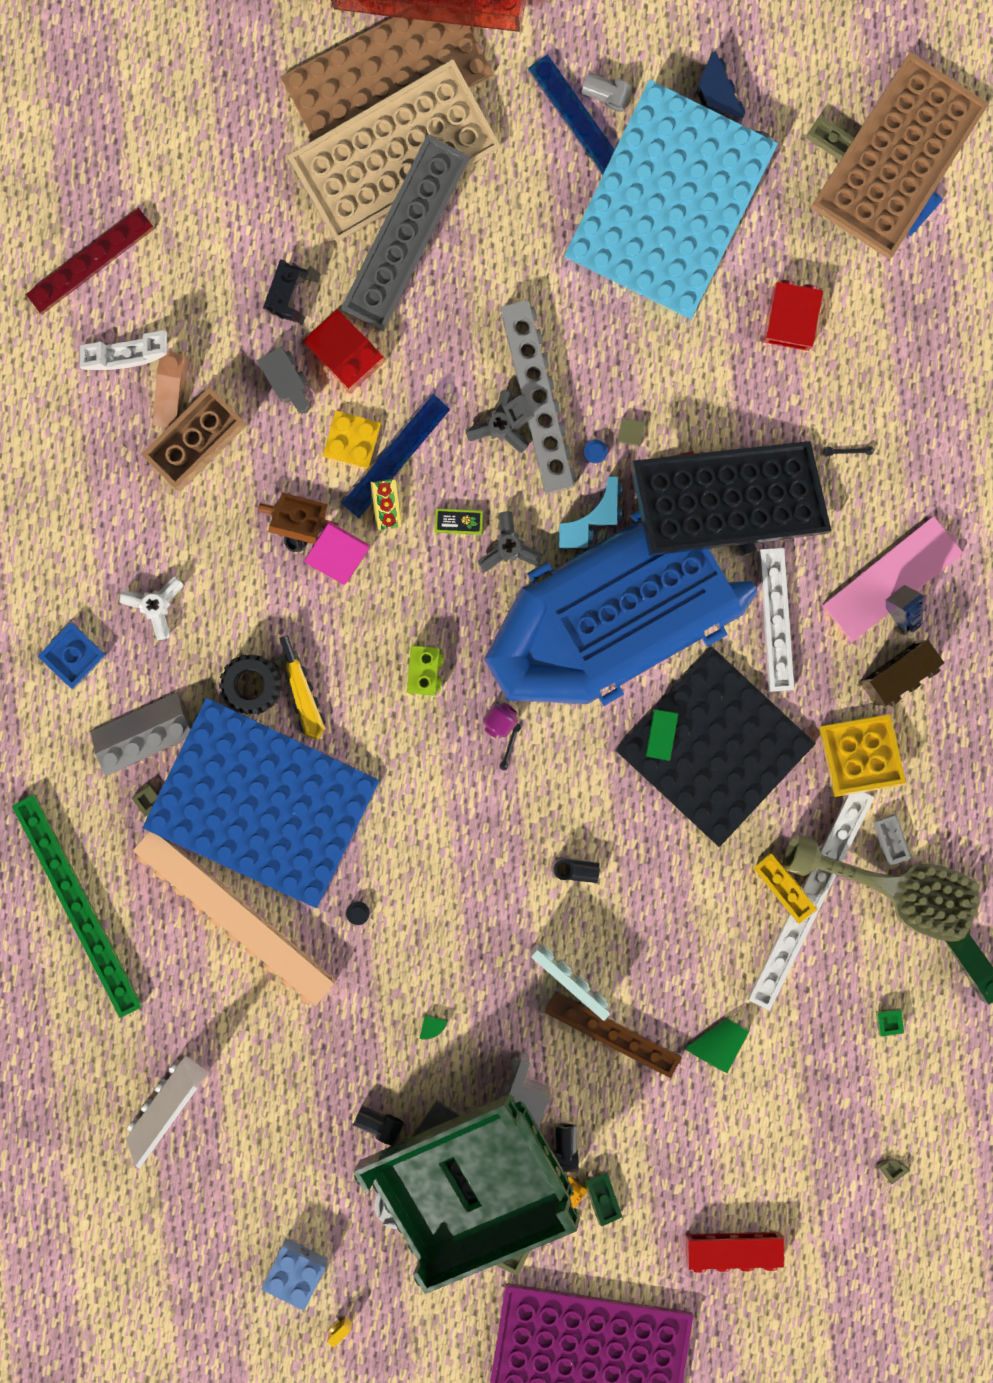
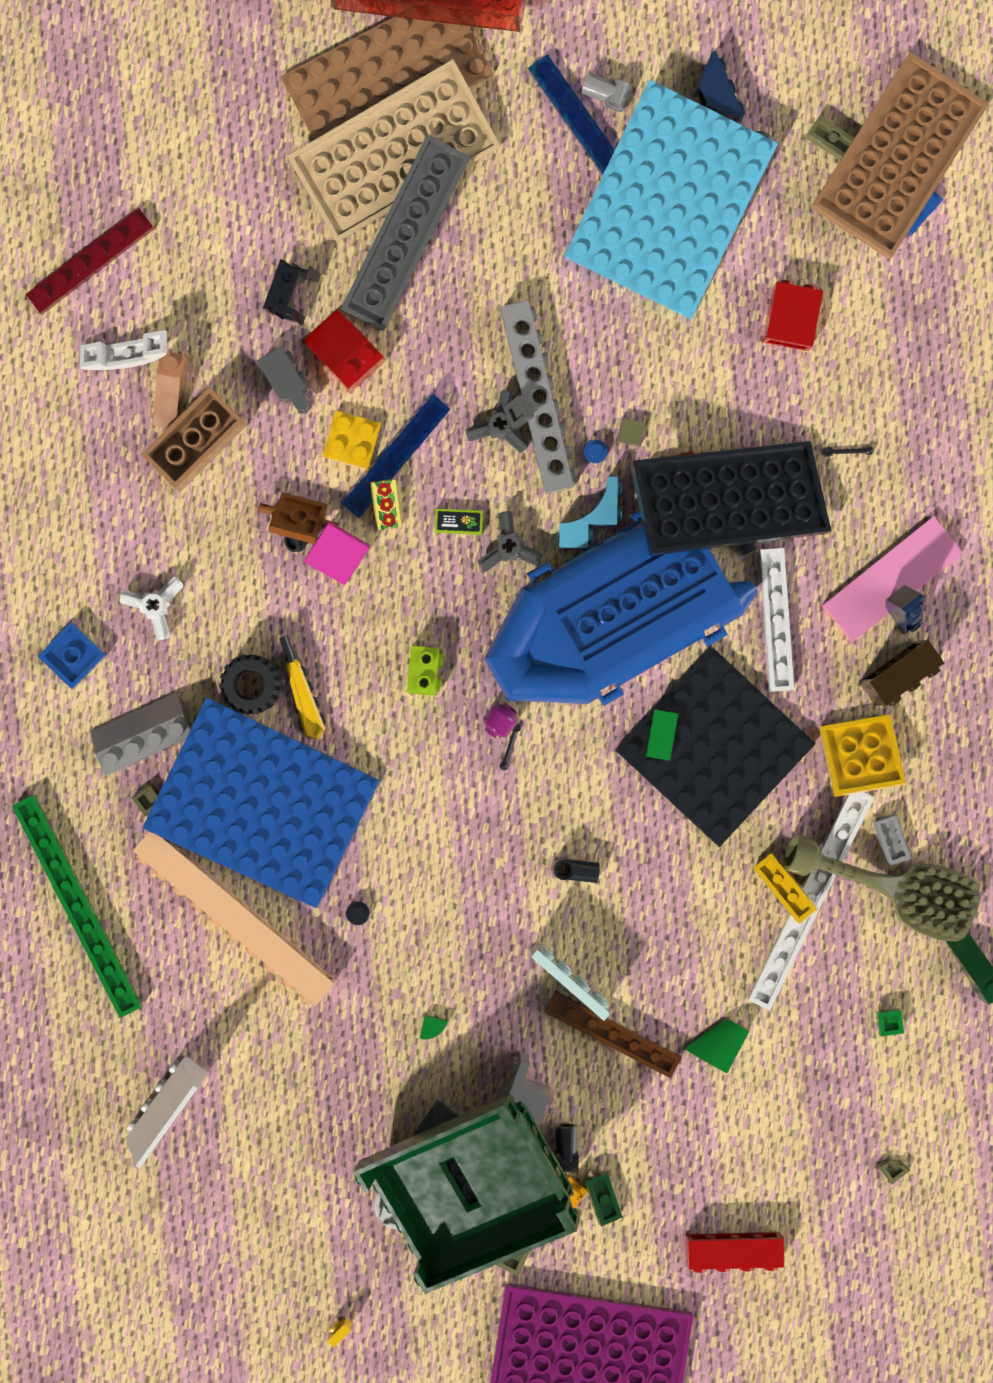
(294, 1274): medium blue brick -> none
(384, 1127): black piece -> none

